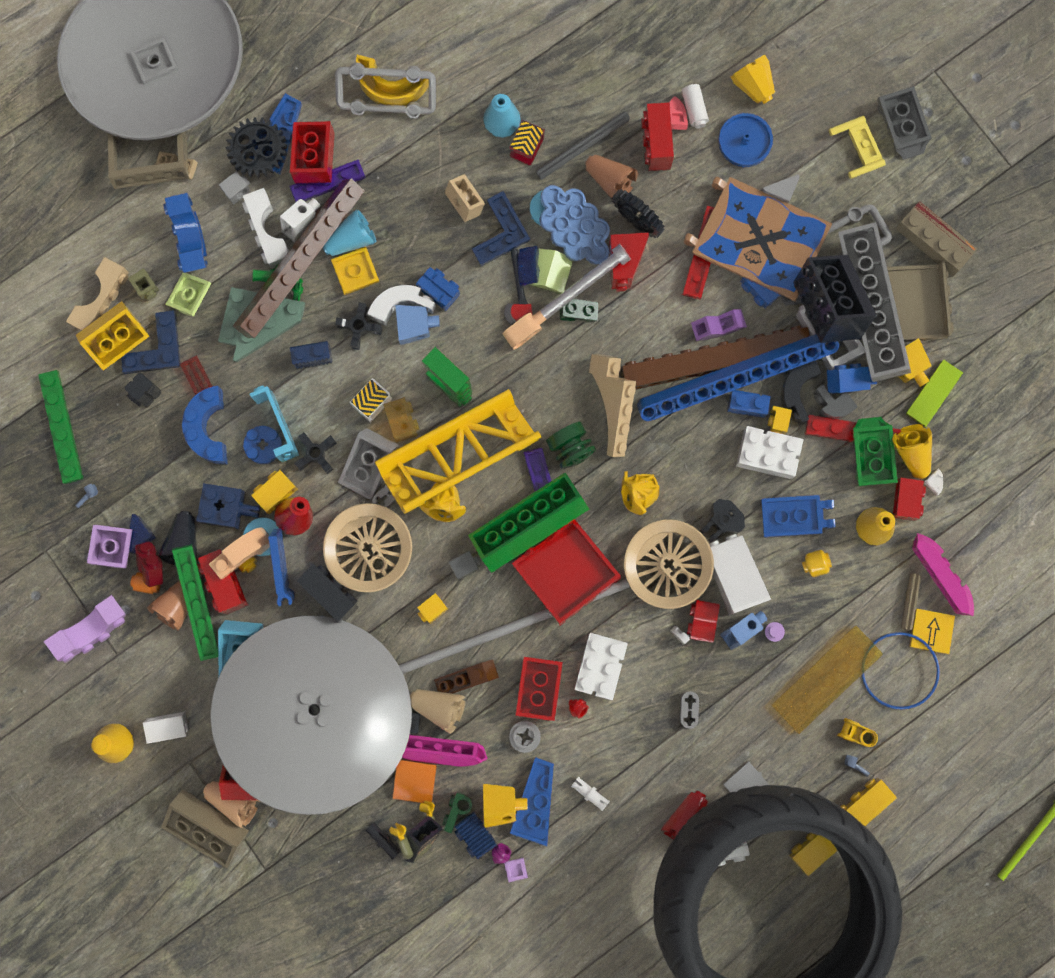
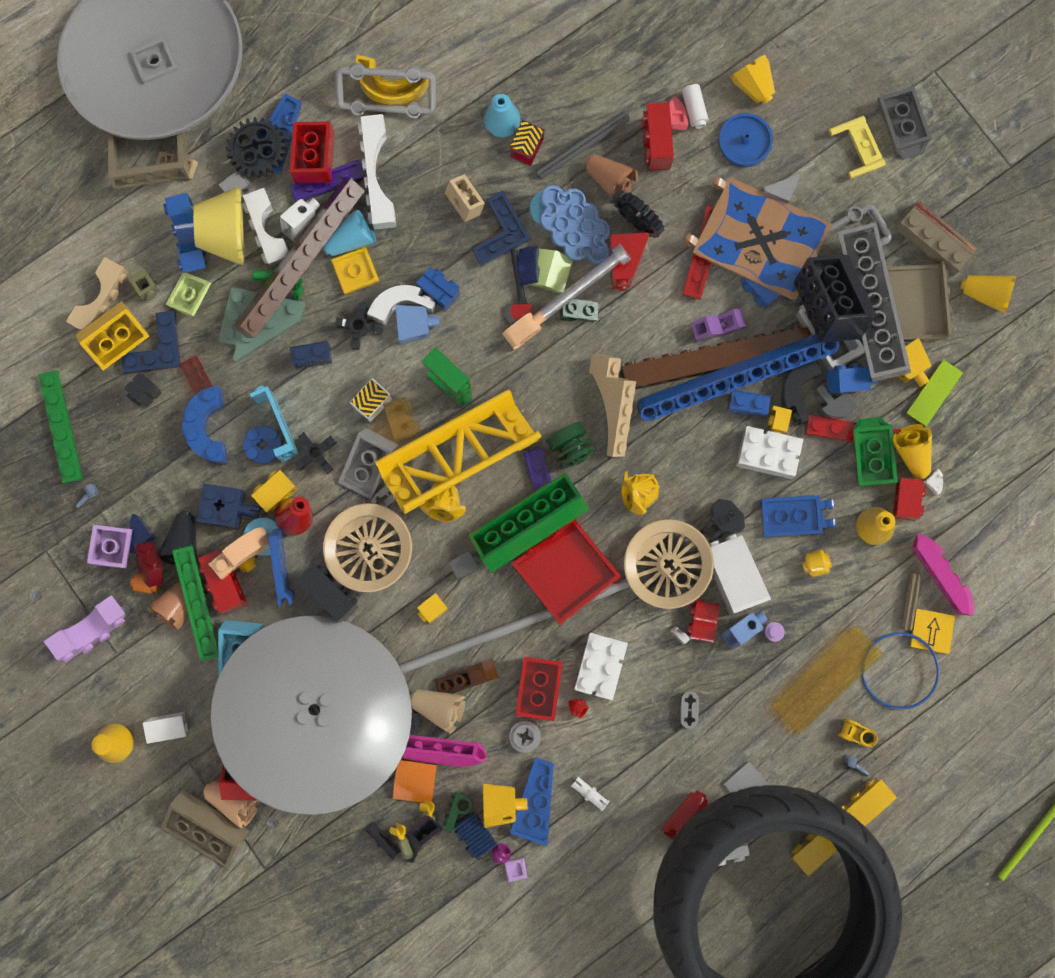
(221, 226): none -> light yellow cone
(374, 135): none -> white arch
(990, 290): none -> yellow cone

